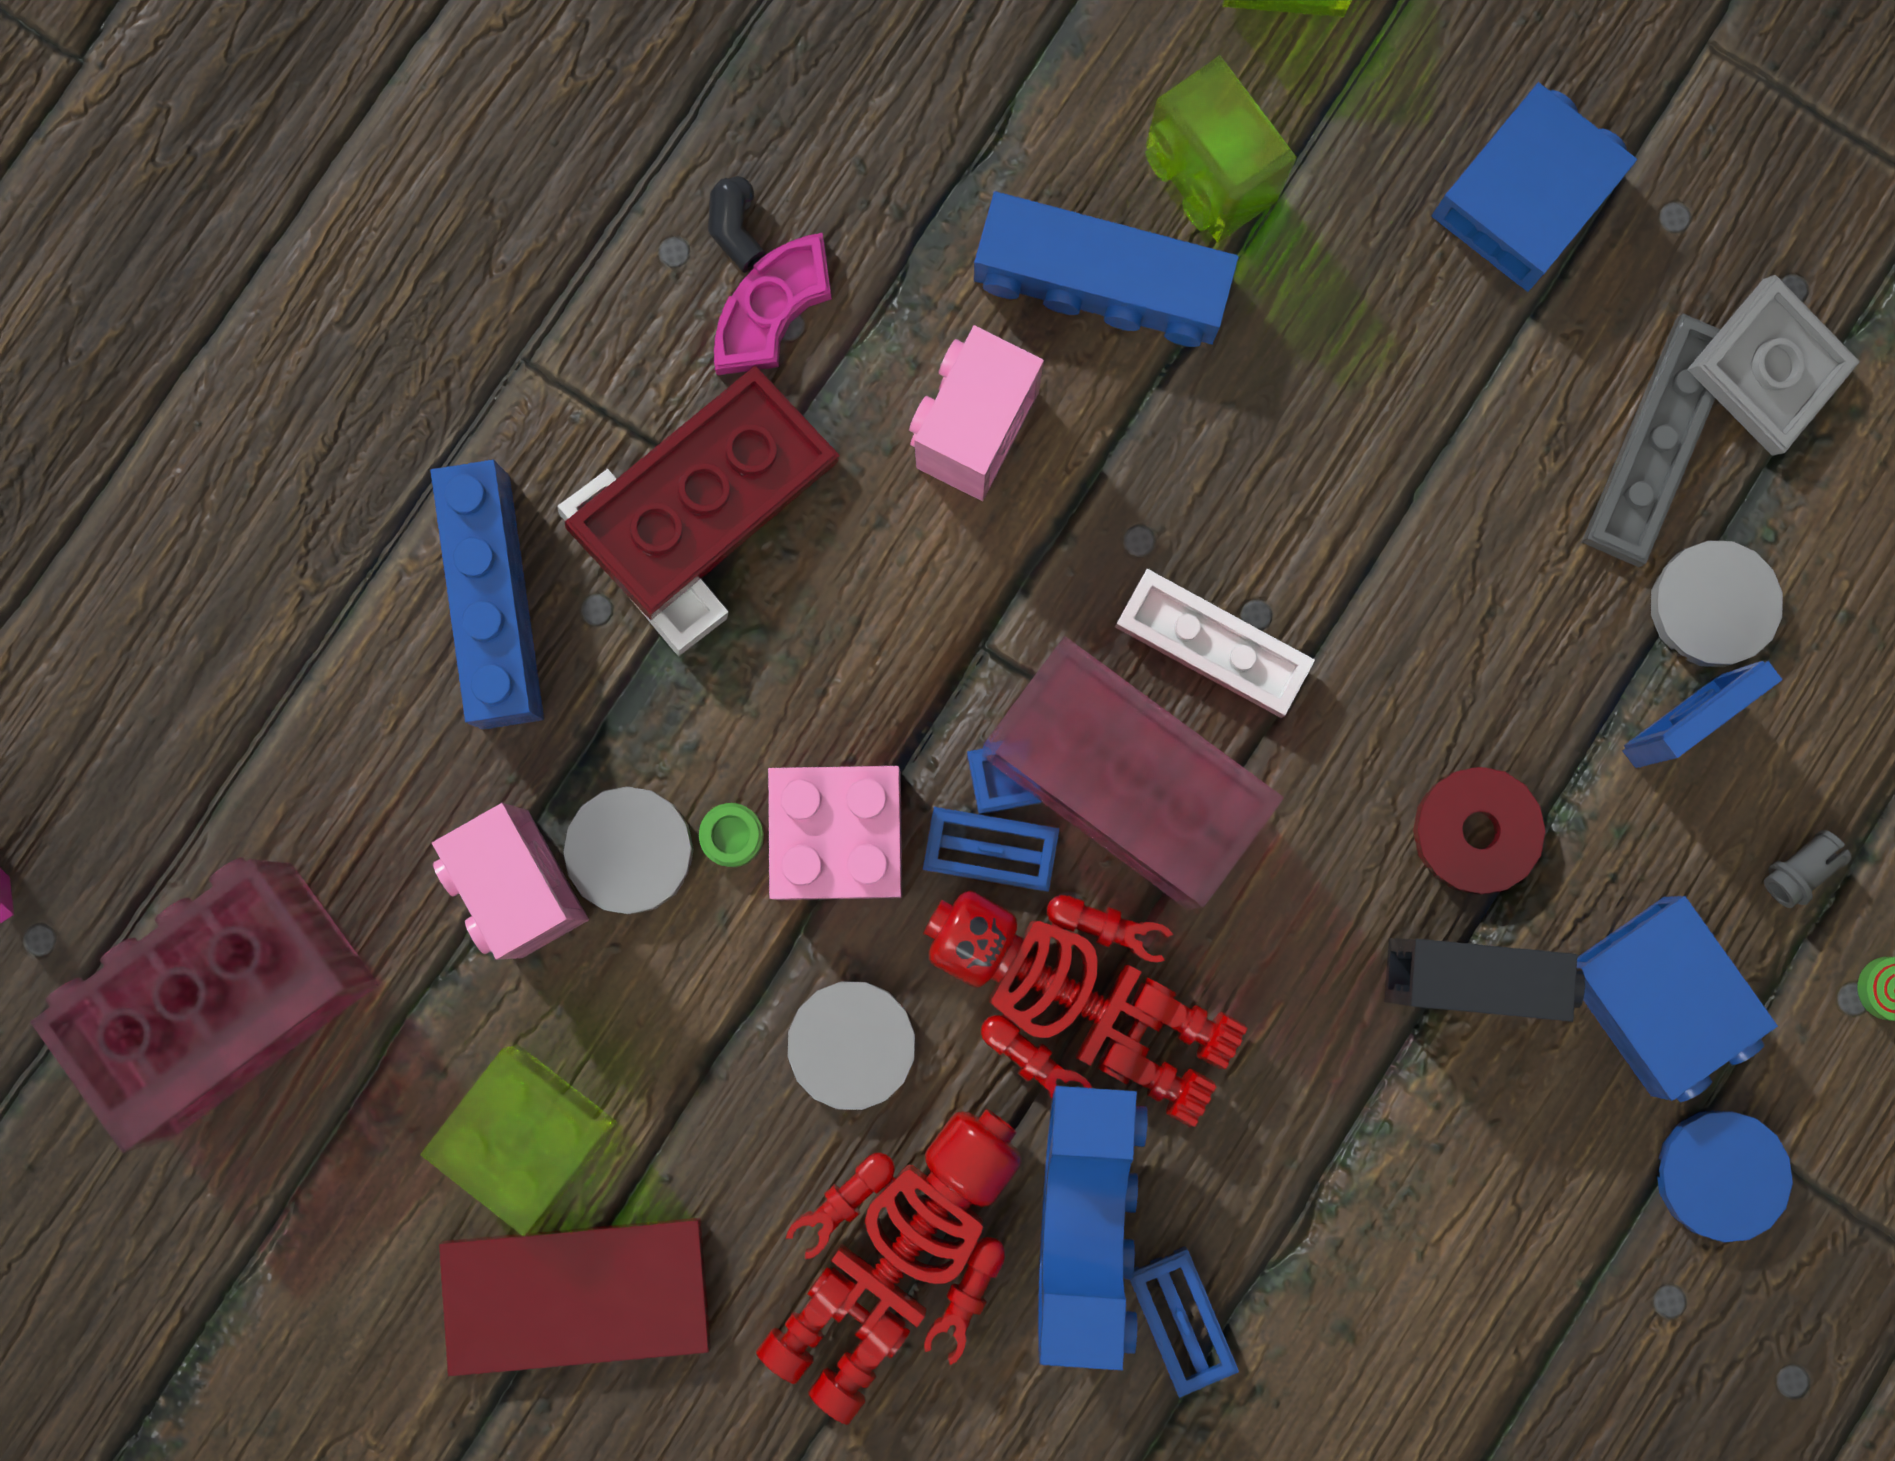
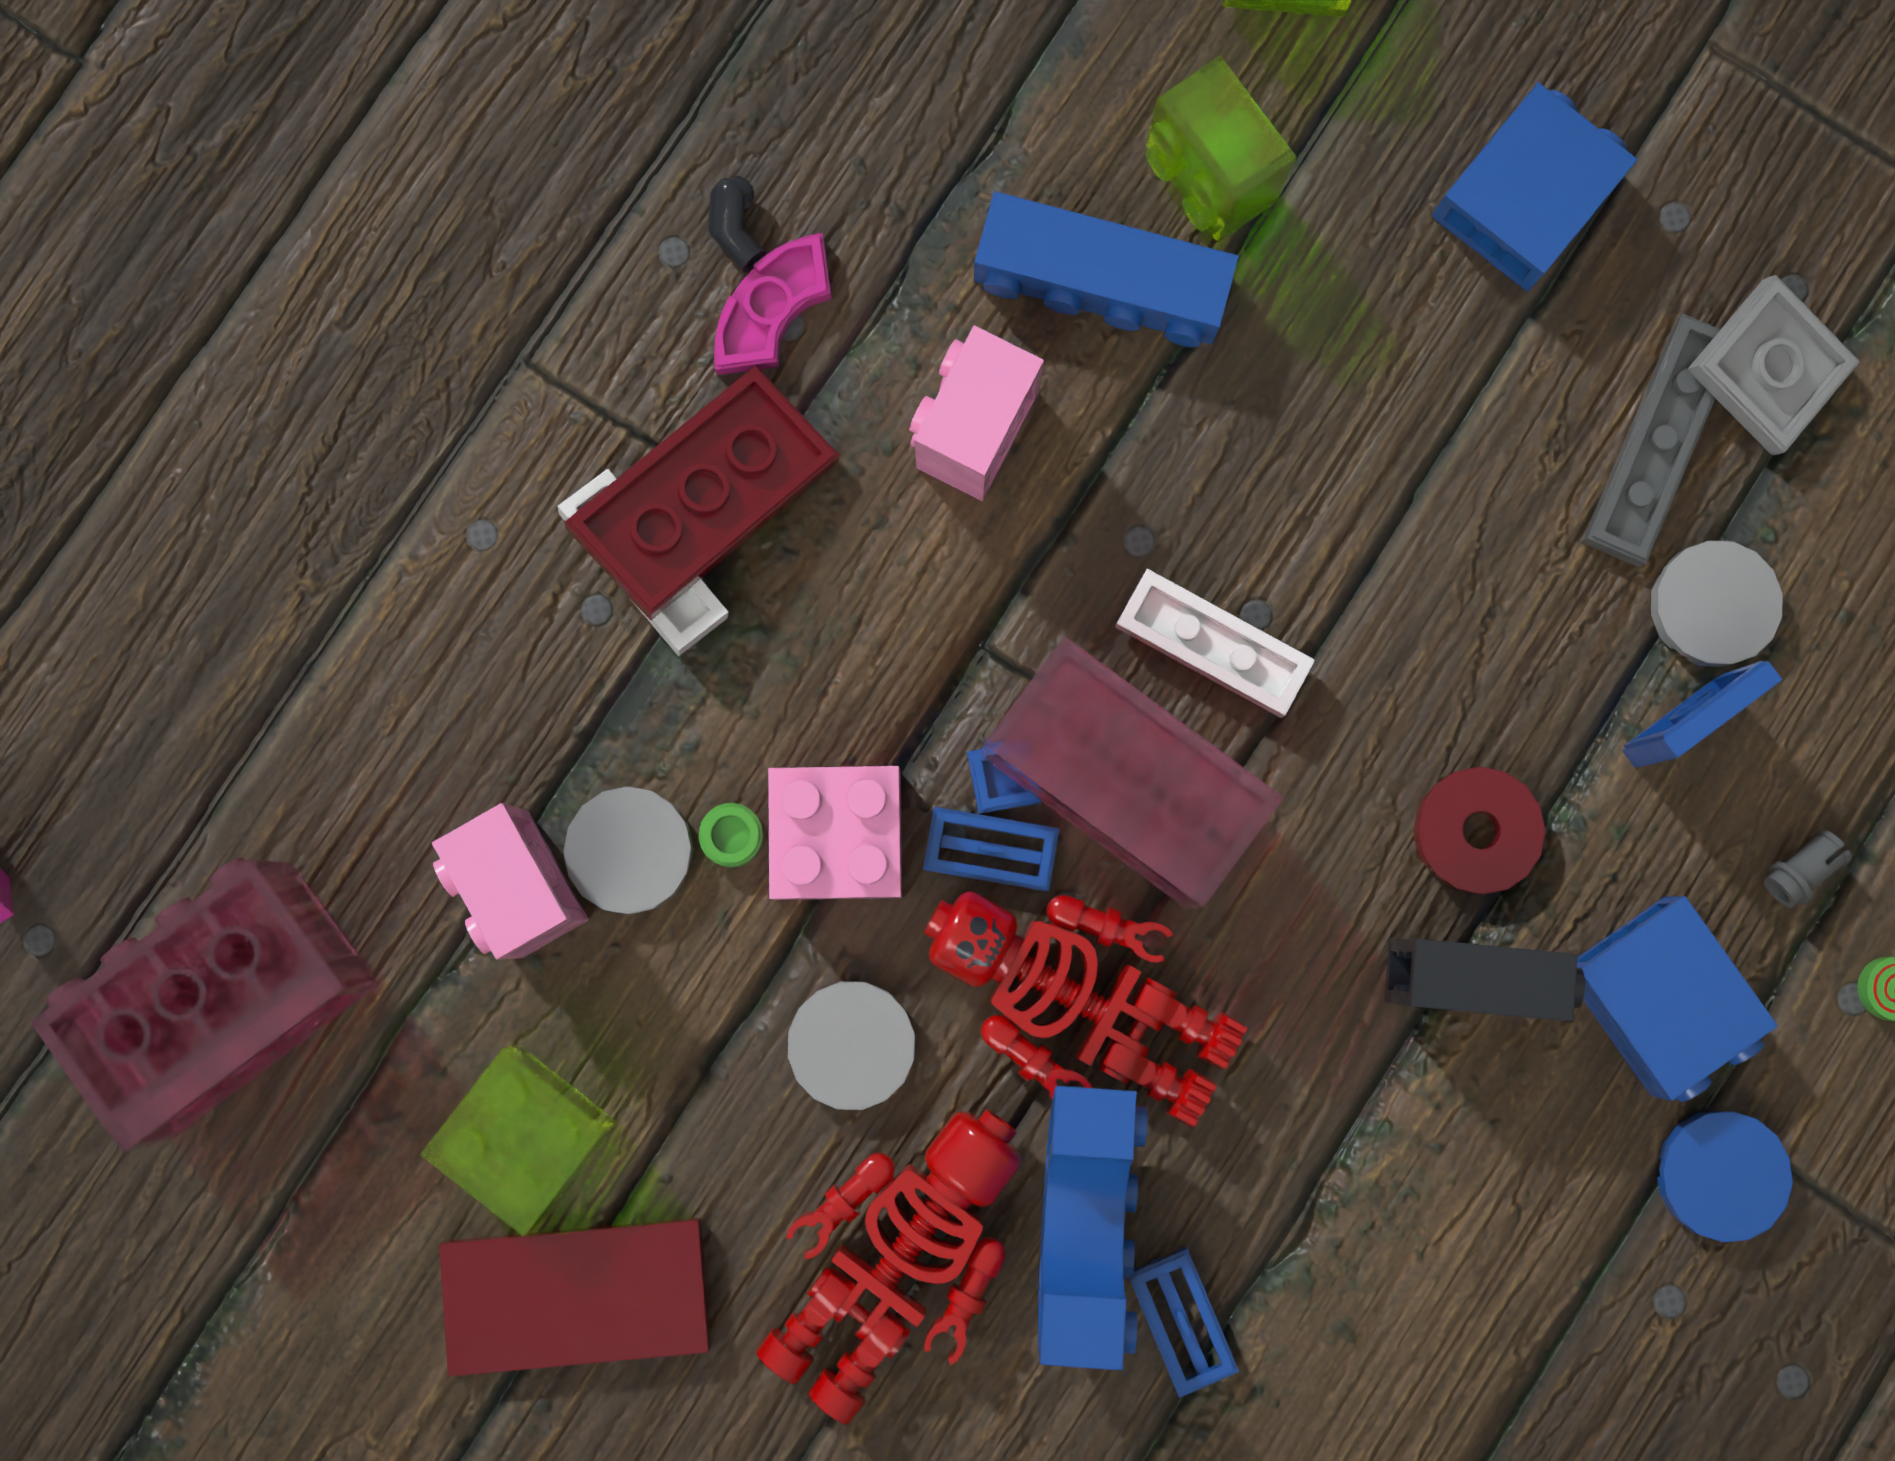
(487, 595): blue brick -> none

